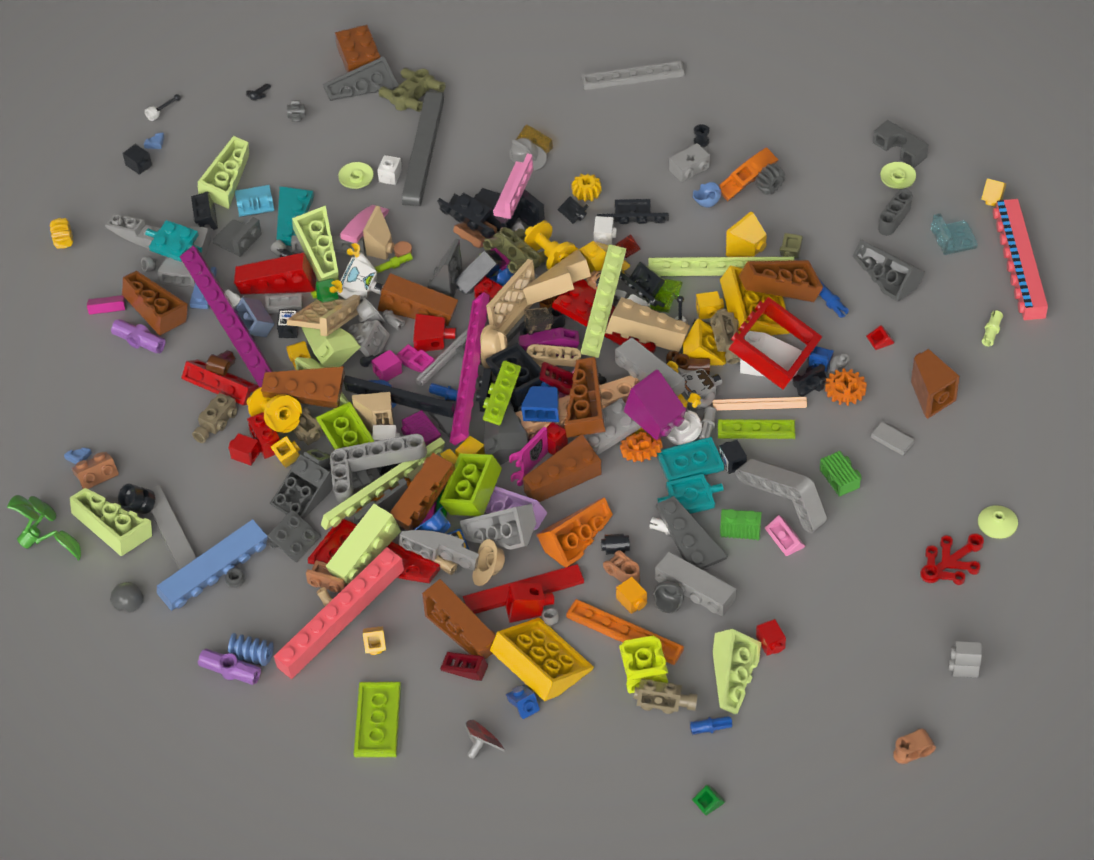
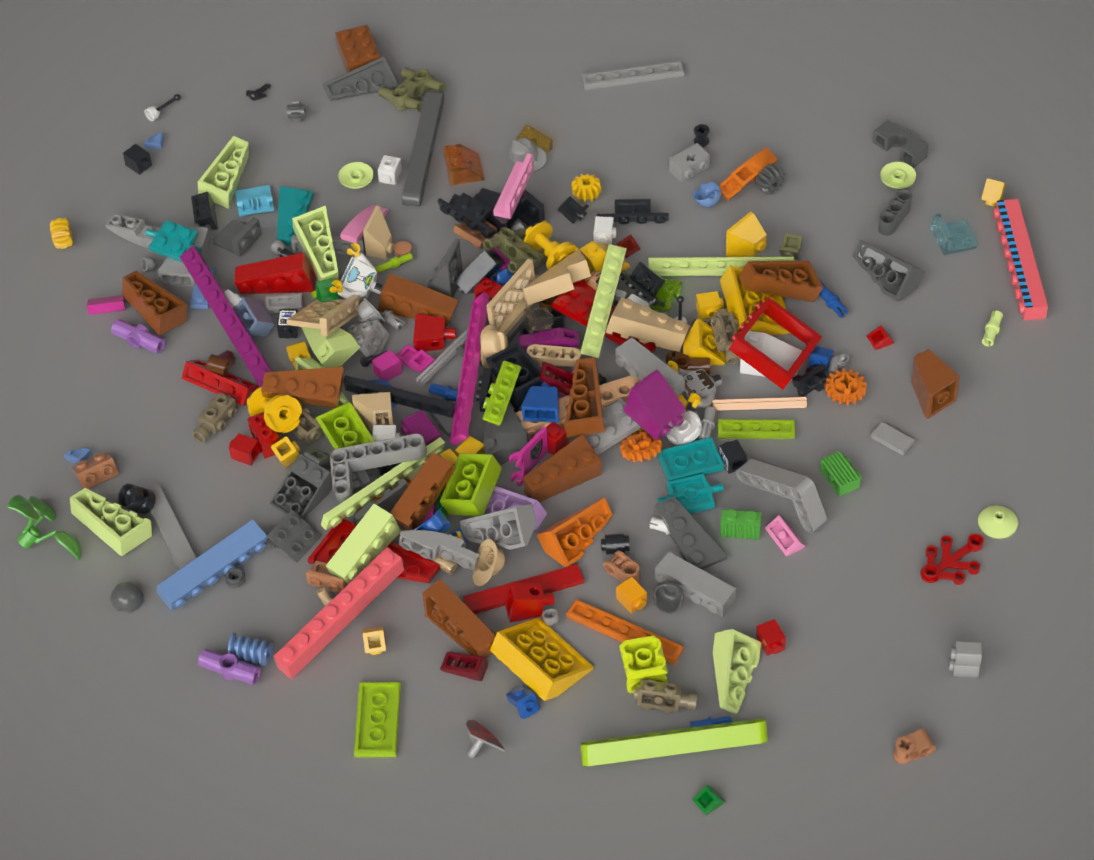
(462, 165): none -> clear orange slope
(674, 742): none -> lime beam

